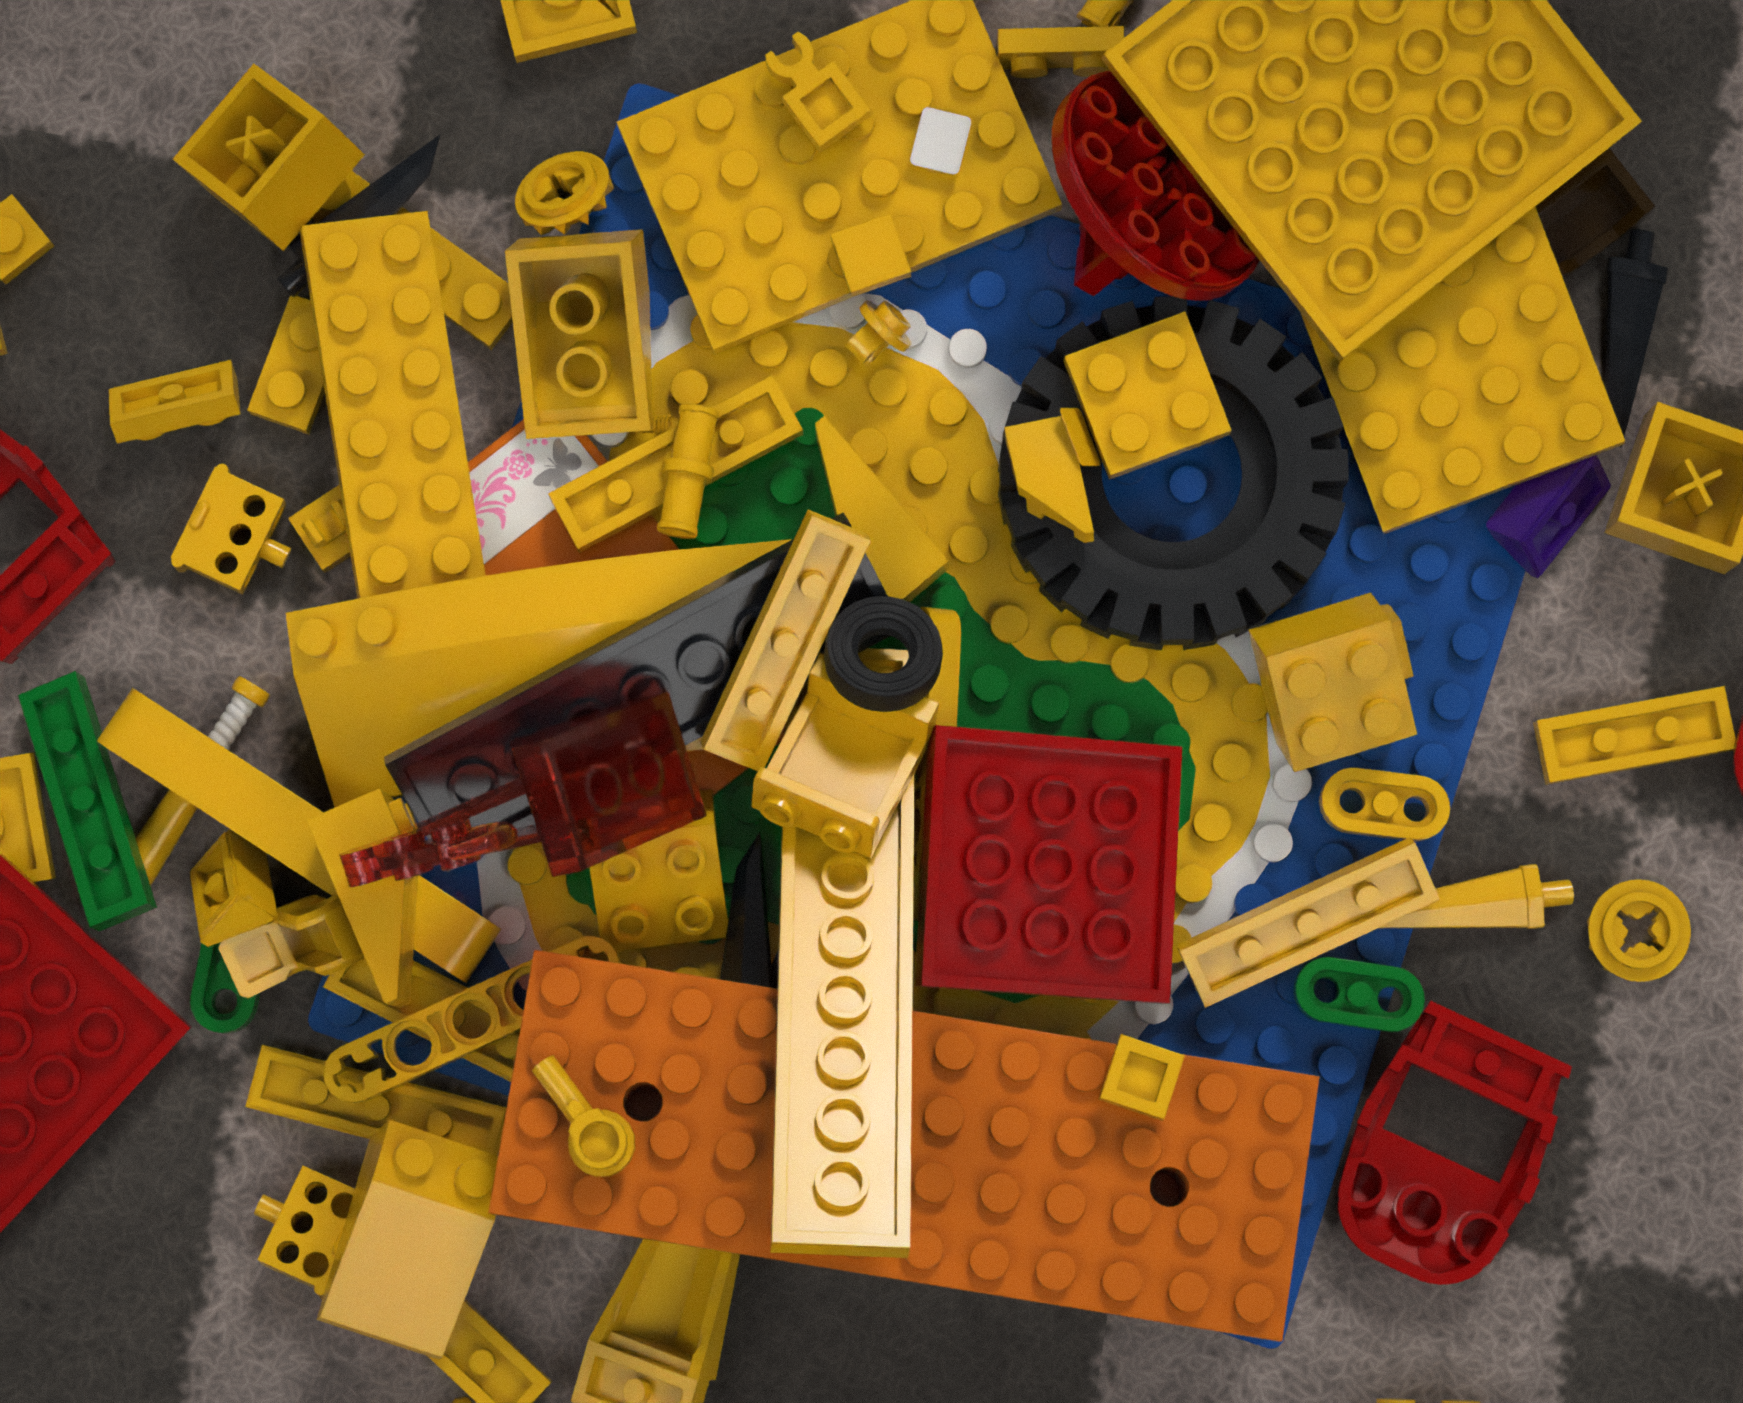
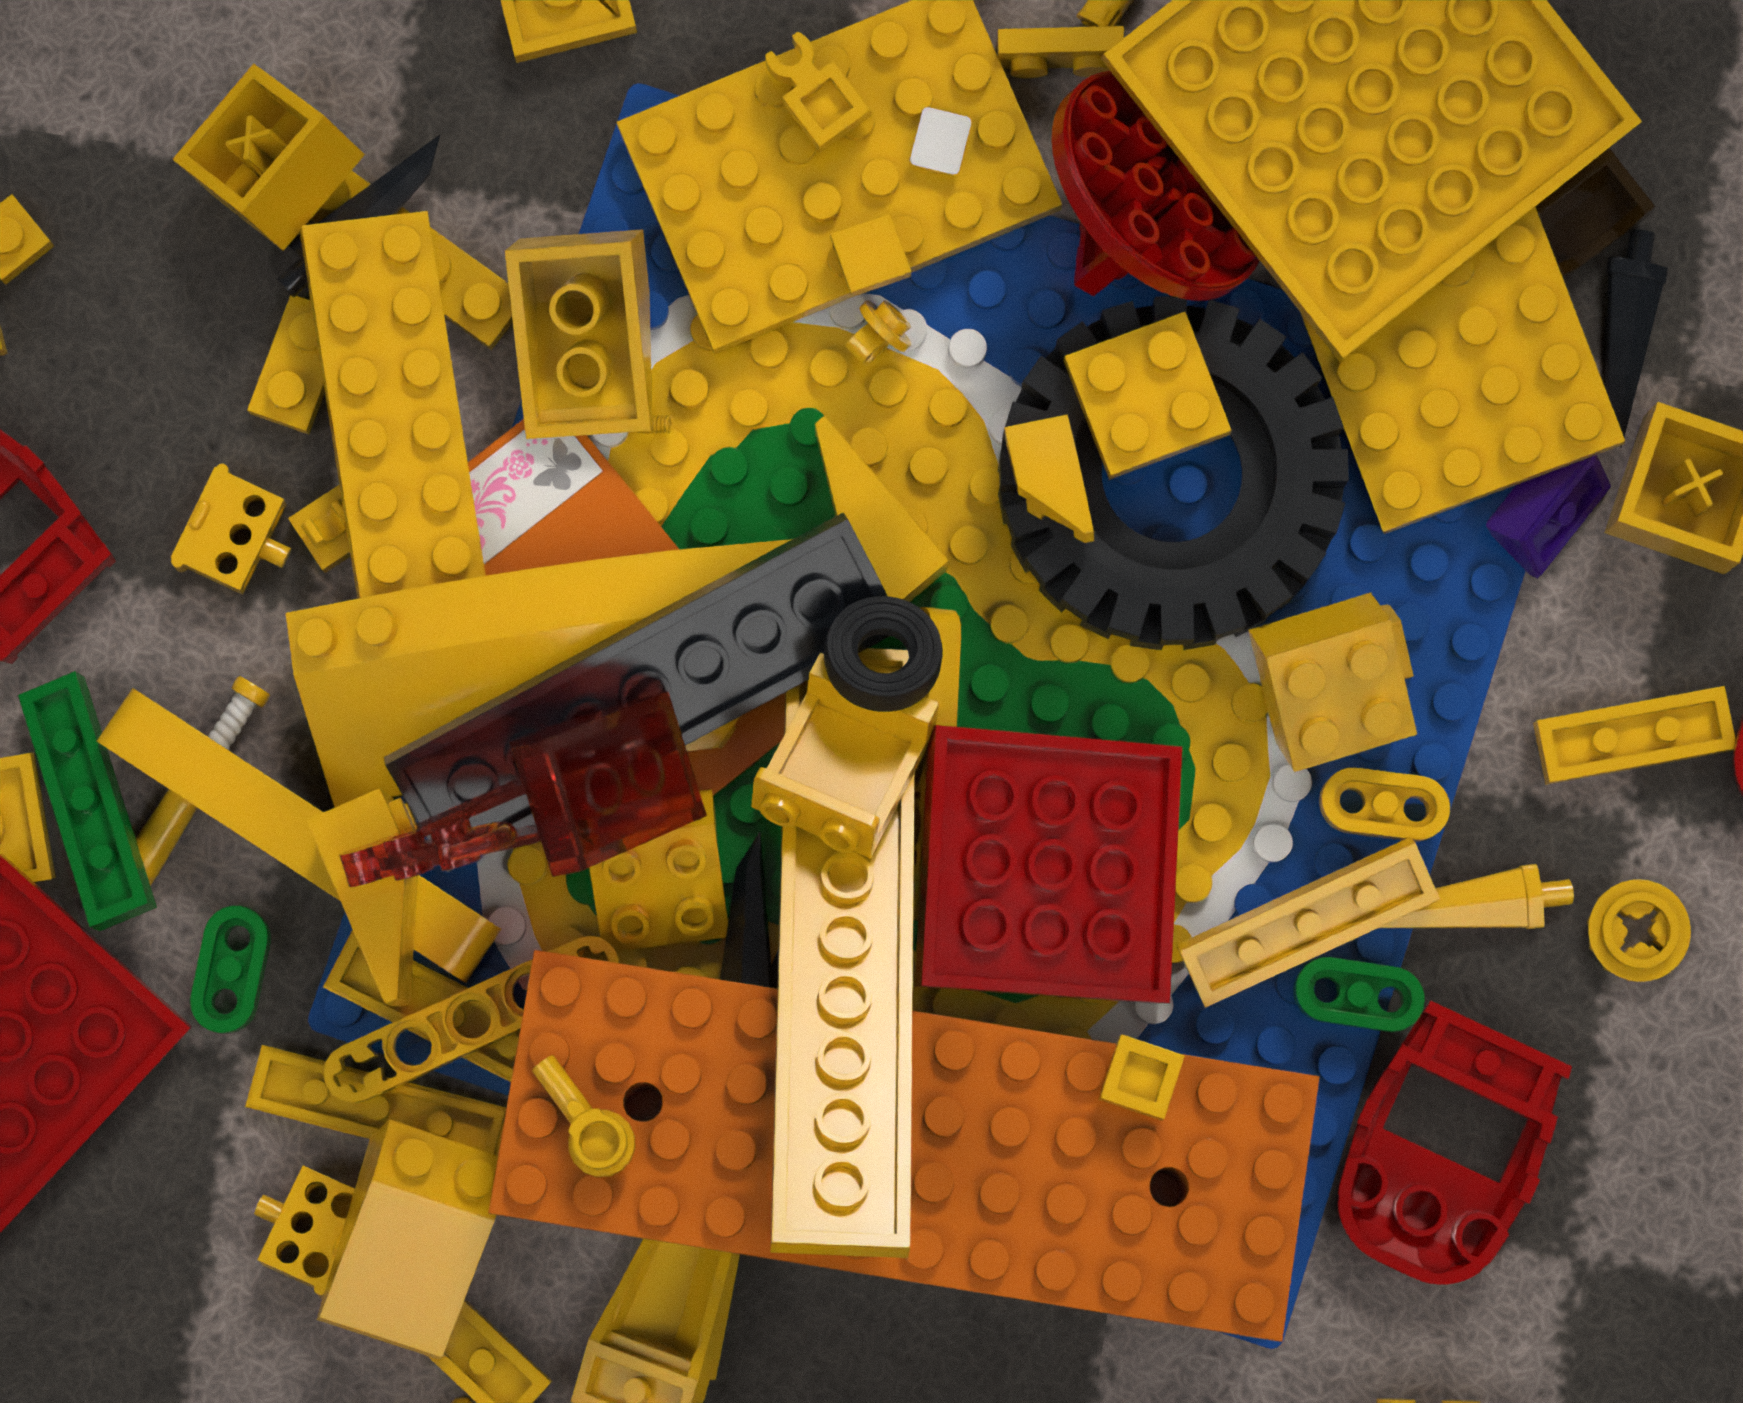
(174, 402): yellow plate -> none
(232, 889): yellow slope -> none
(304, 936): yellow animal -> none
(578, 173): yellow gear -> none
(633, 483): yellow plate -> none
(688, 471): yellow pin -> none
(785, 641): yellow plate -> none
(1080, 436): yellow sticker -> none

